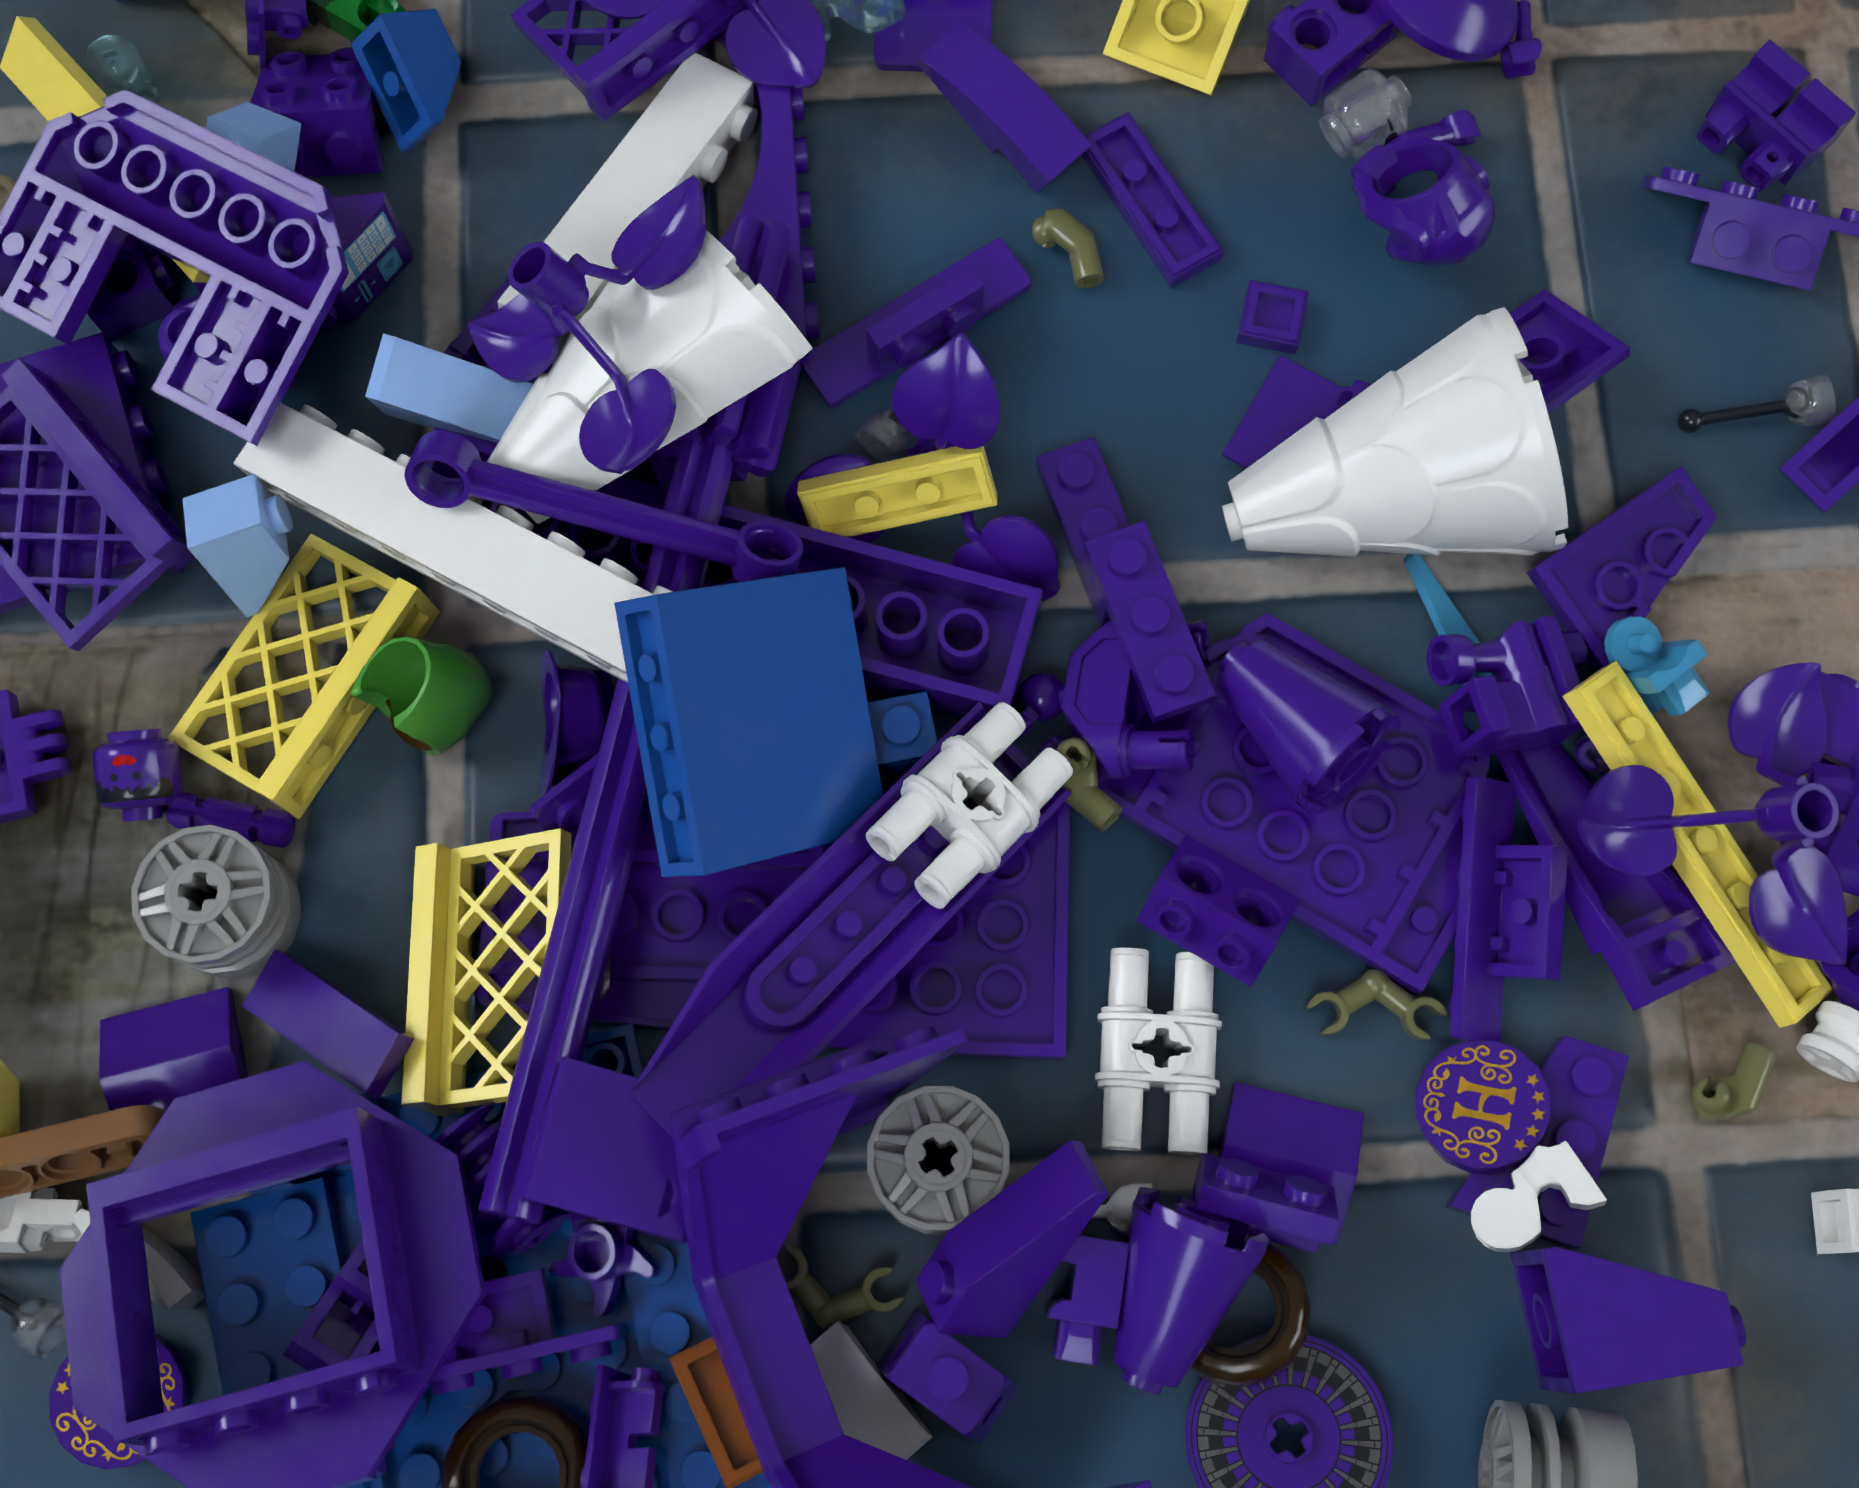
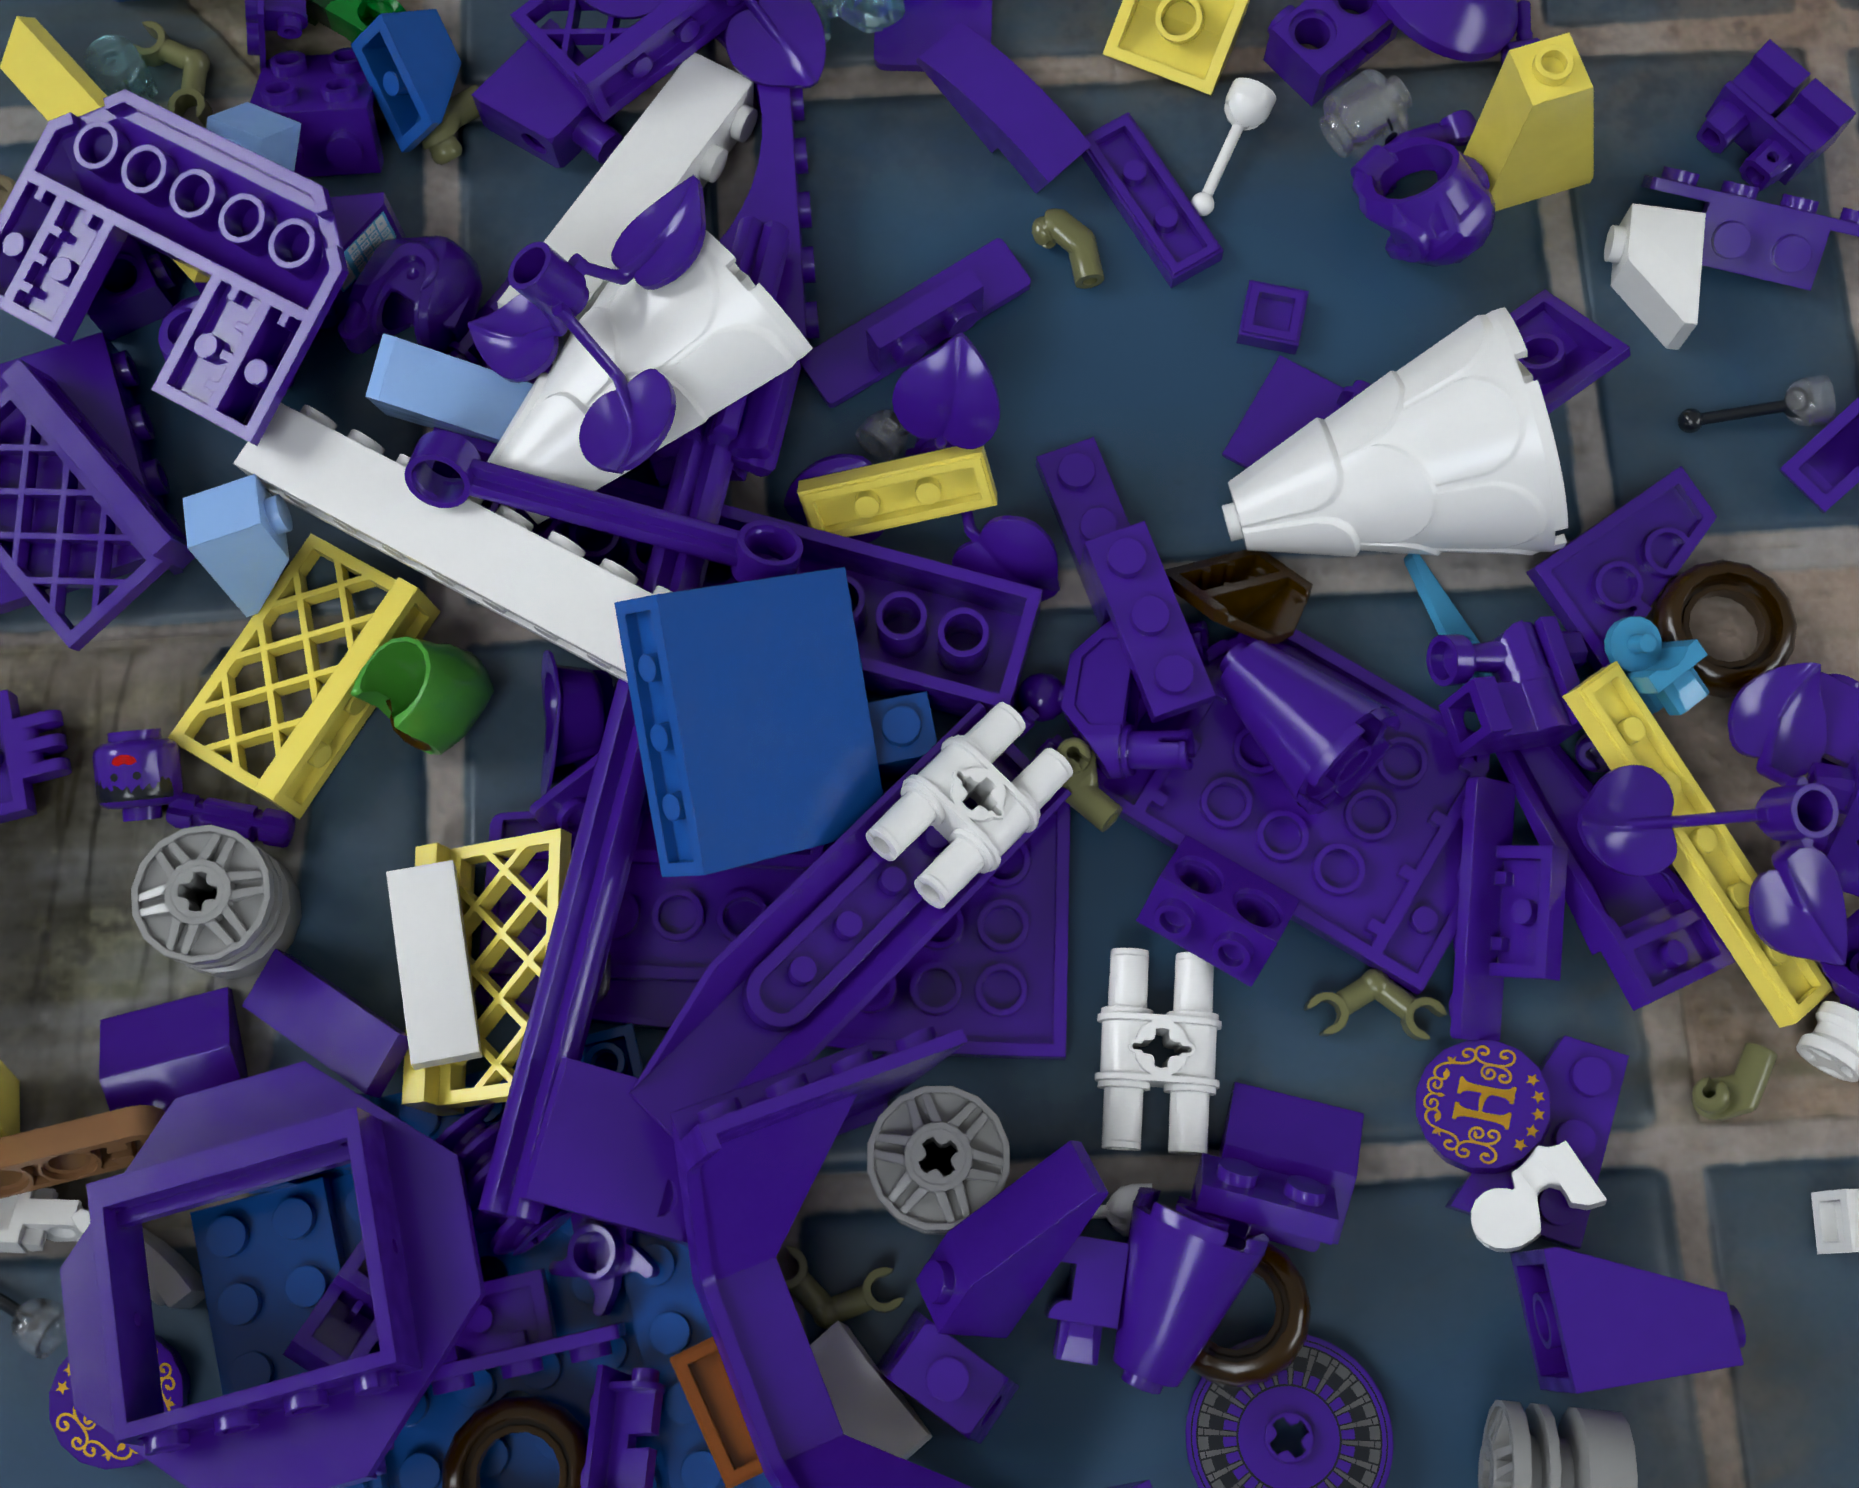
(192, 61): none -> olive arm
(432, 289): none -> dark purple helmet
(433, 965): none -> white tile
(459, 112): none -> olive arm
(542, 109): none -> dark purple torso
(1245, 593): none -> dark brown slope
(1246, 108): none -> white hinge
(1537, 124): none -> light yellow slope
(1659, 268): none -> white slope
(1751, 589): none -> dark brown wheel

